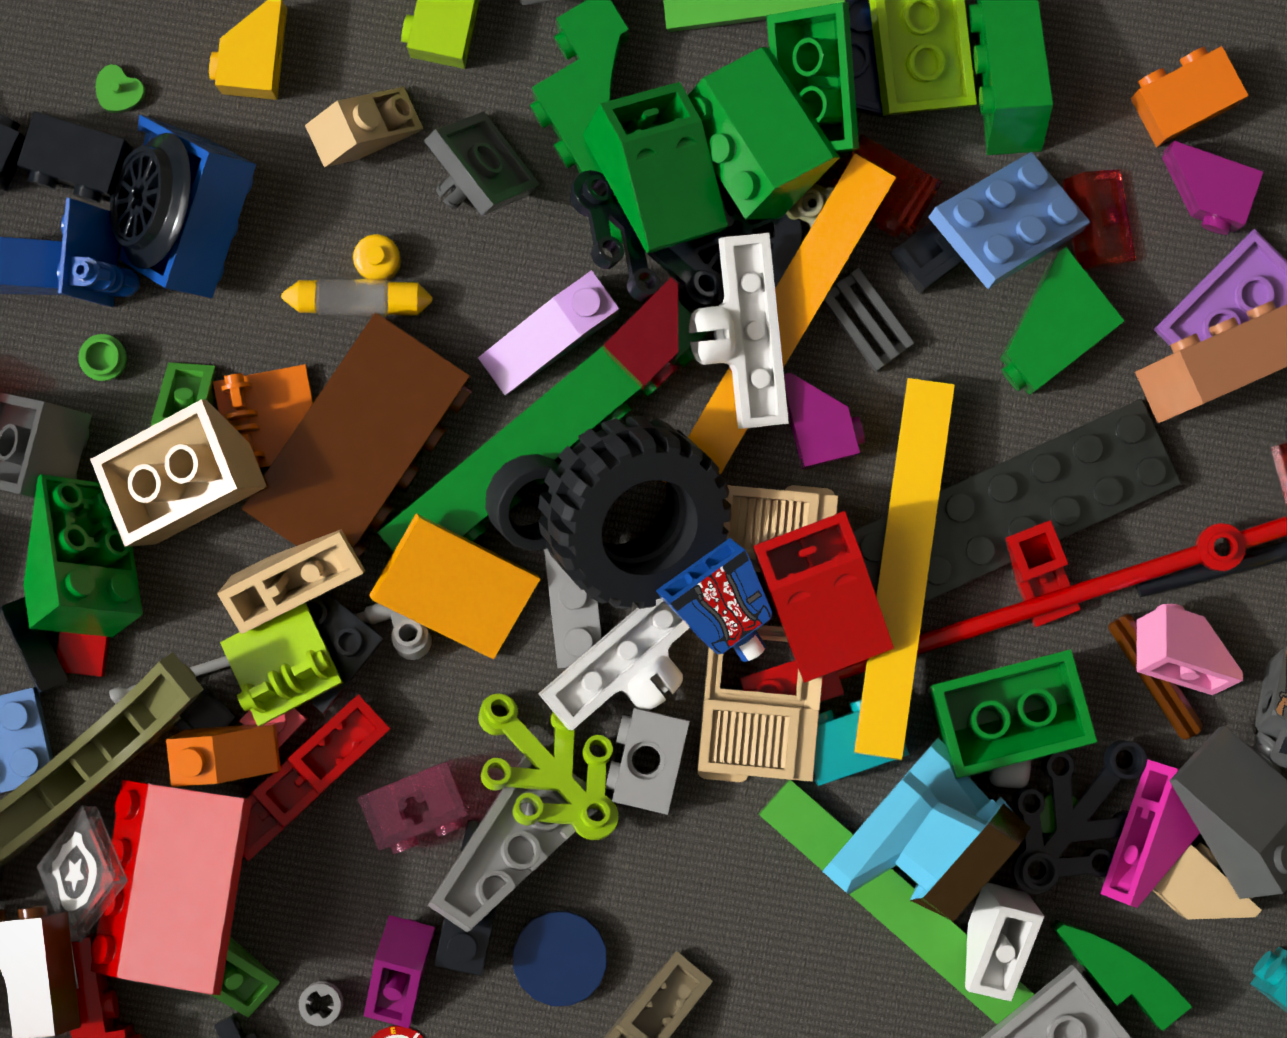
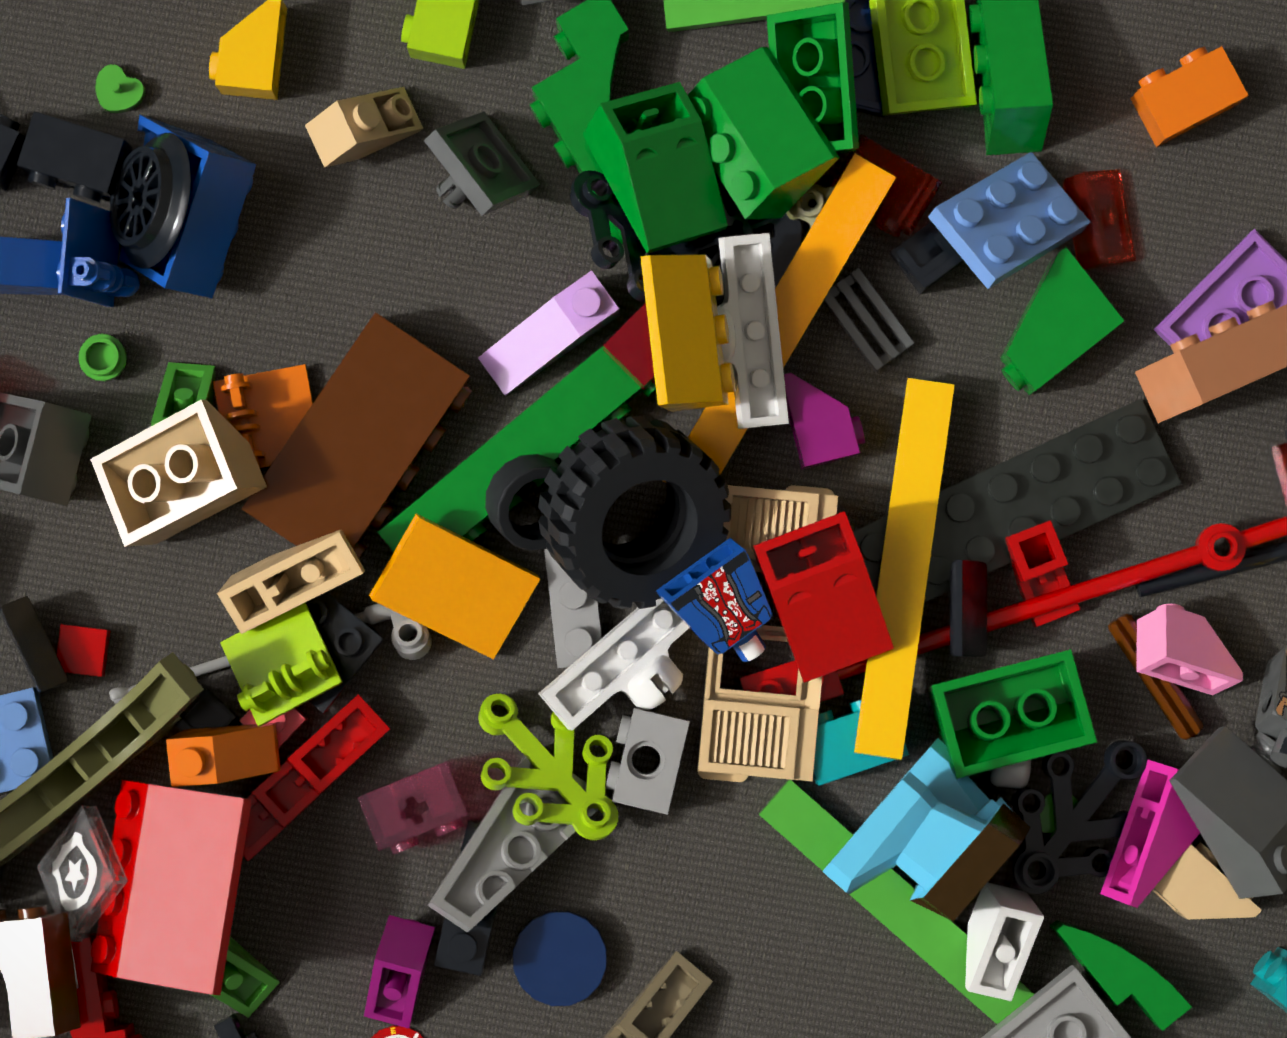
(76, 562): green slope -> none
(318, 1018): light grey bush -> none
(357, 297): piece -> none
(377, 257): yellow piece -> none
(686, 331): none -> yellow slope
(968, 608): none -> black slope
(1212, 186): magenta slope -> none

